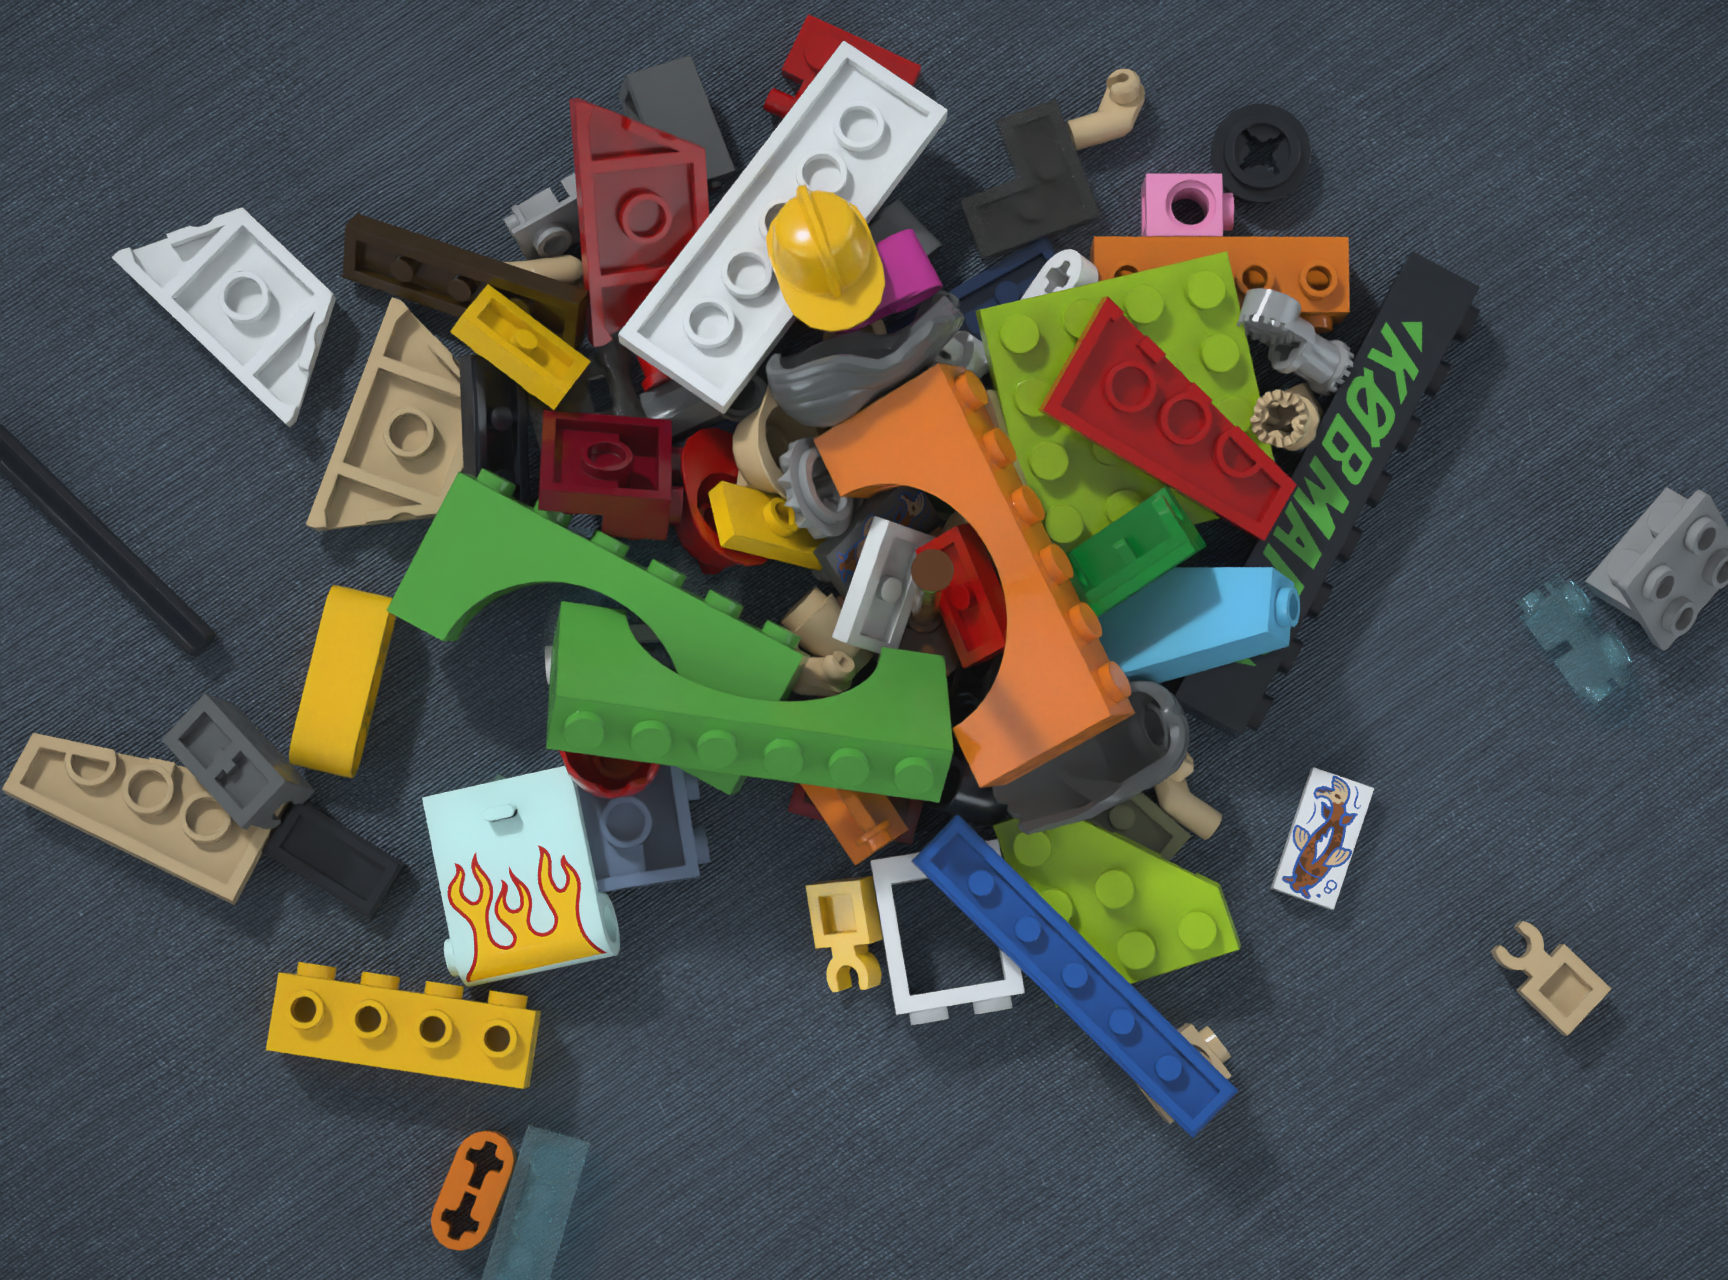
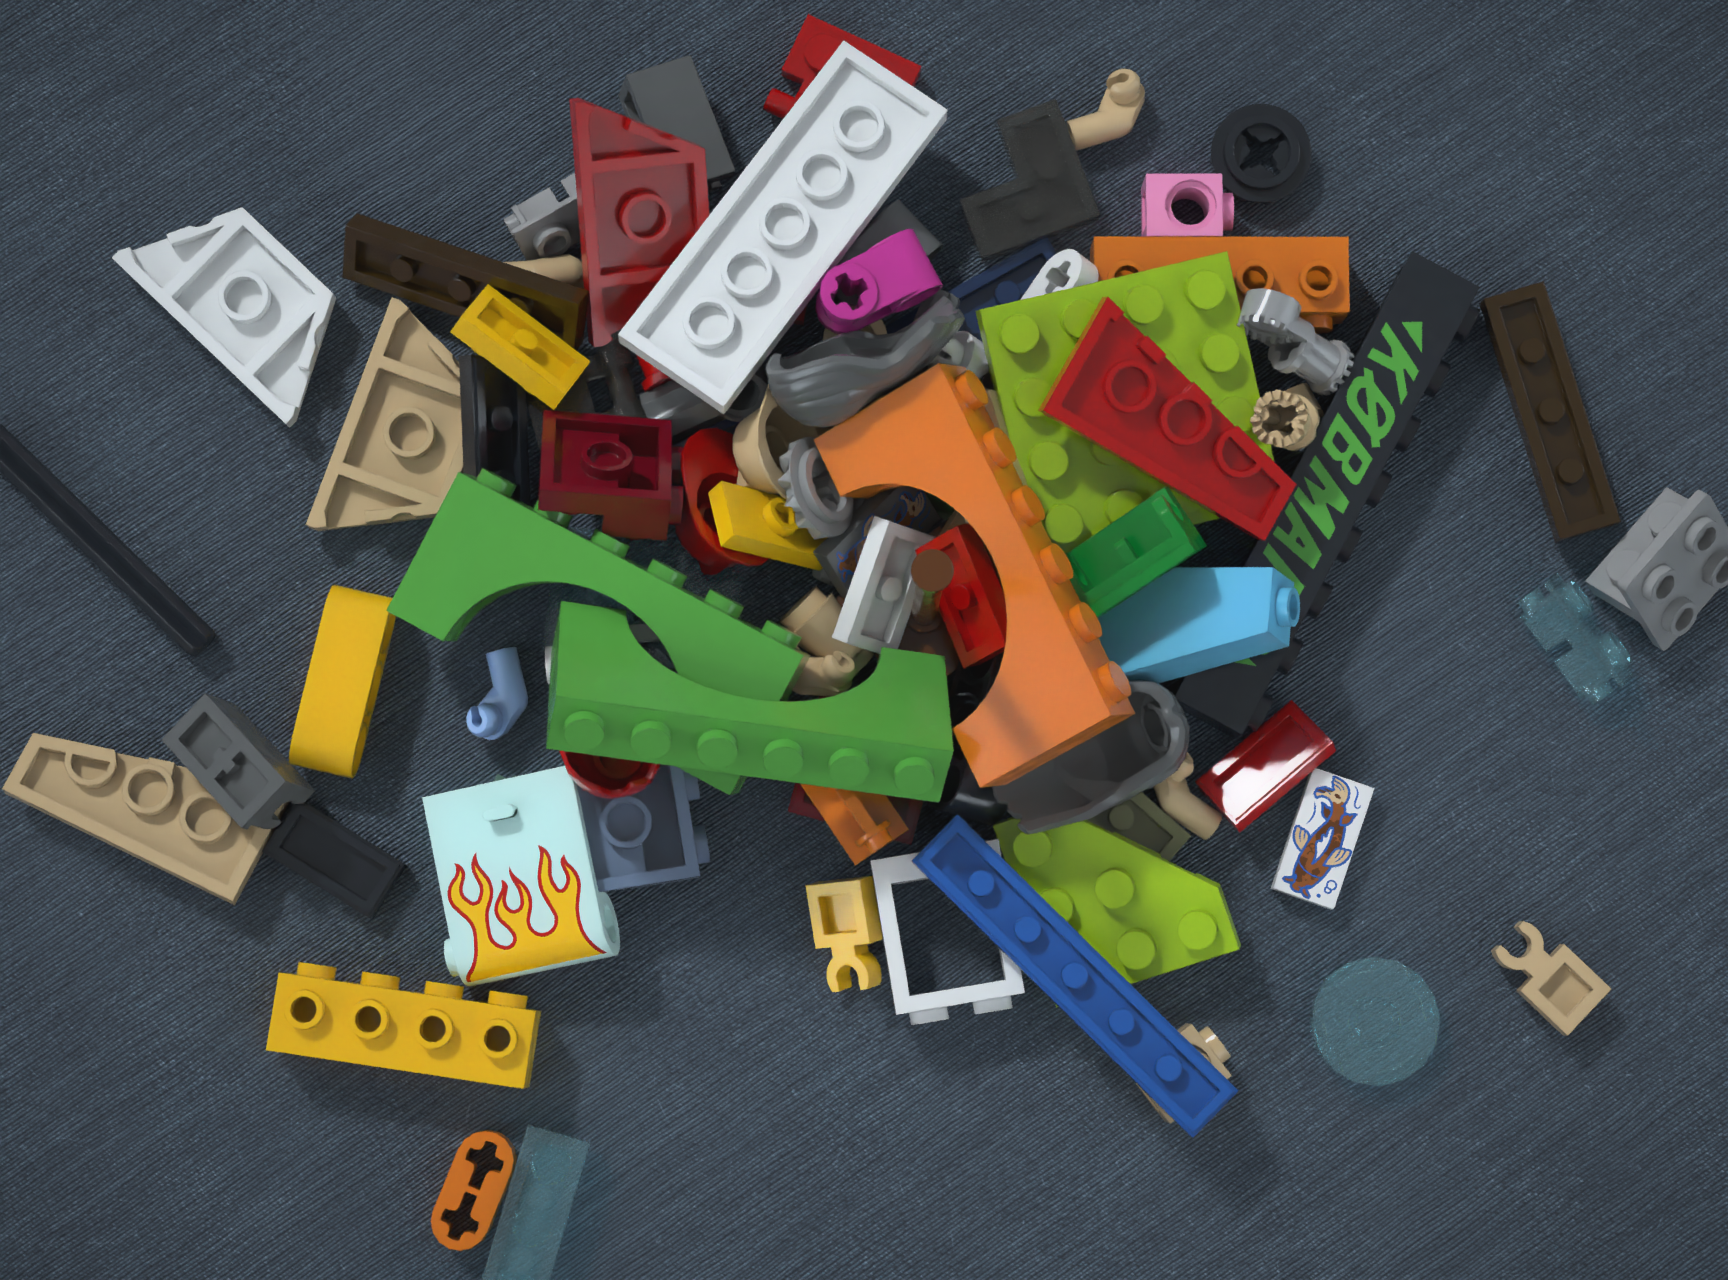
(504, 701): none -> light blue arm
(825, 261): yellow piece -> none
(1265, 766): none -> red tile
(1374, 1021): none -> clear light blue tile
(1549, 412): none -> dark brown plate

